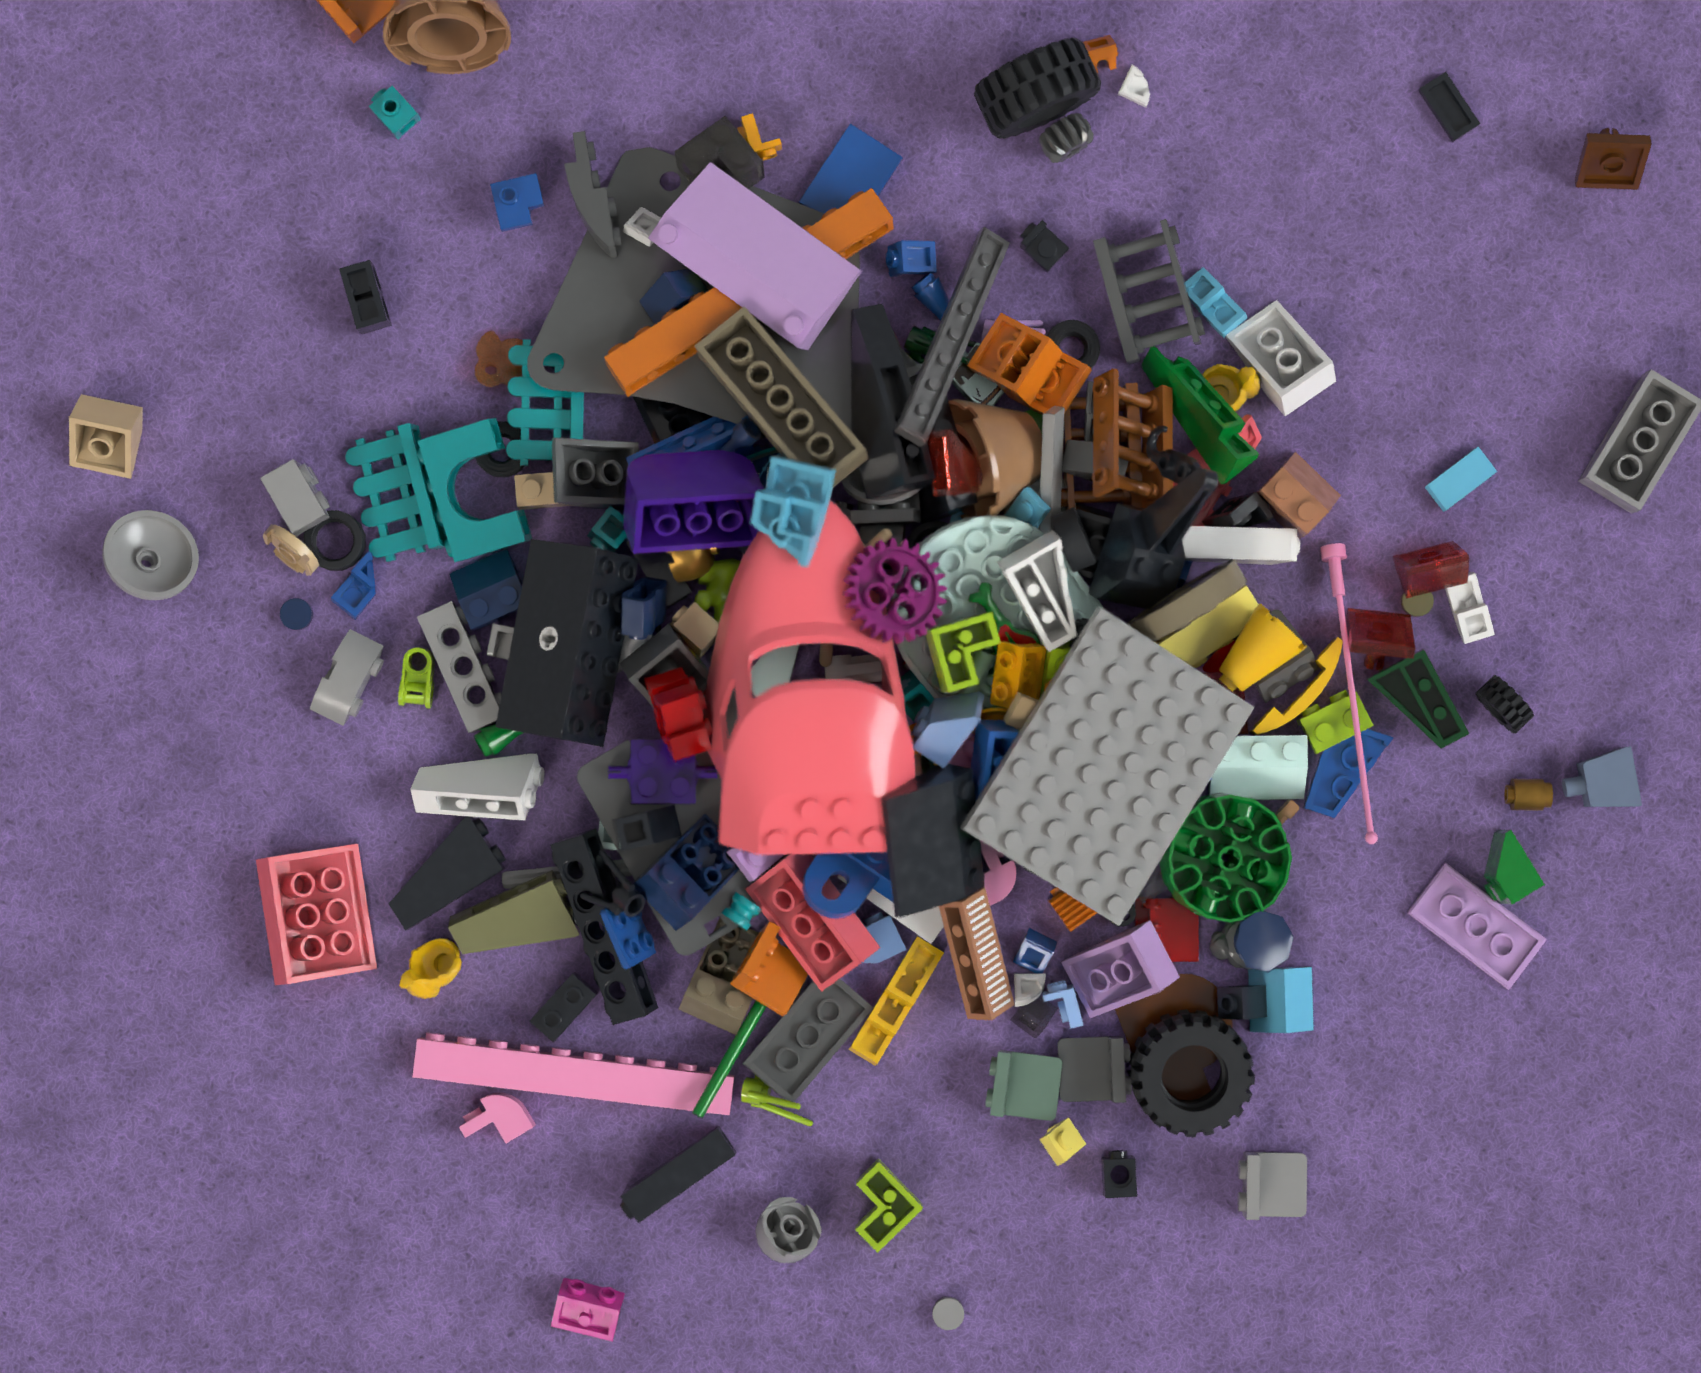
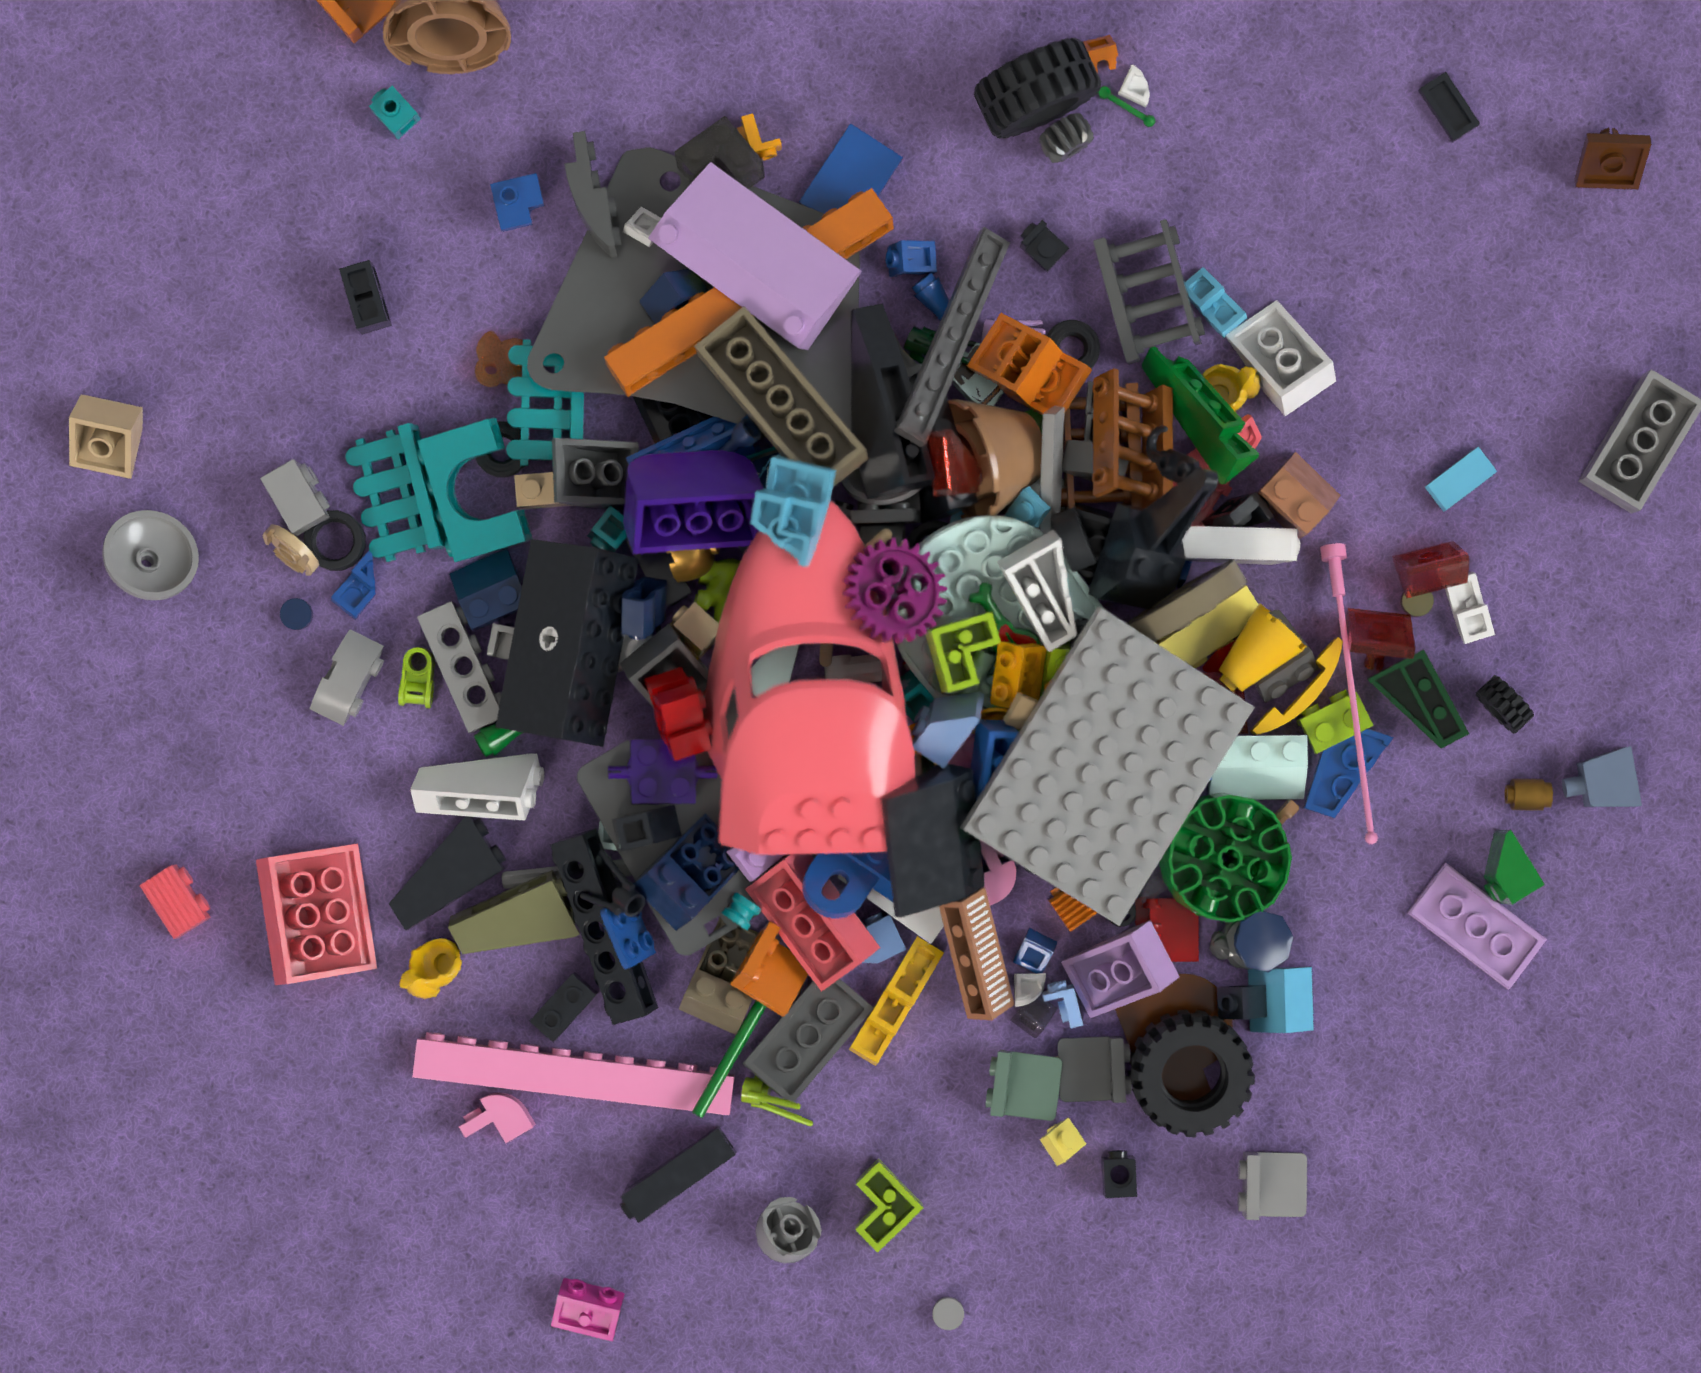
(176, 901): none -> coral brick
(1105, 93): none -> green hinge

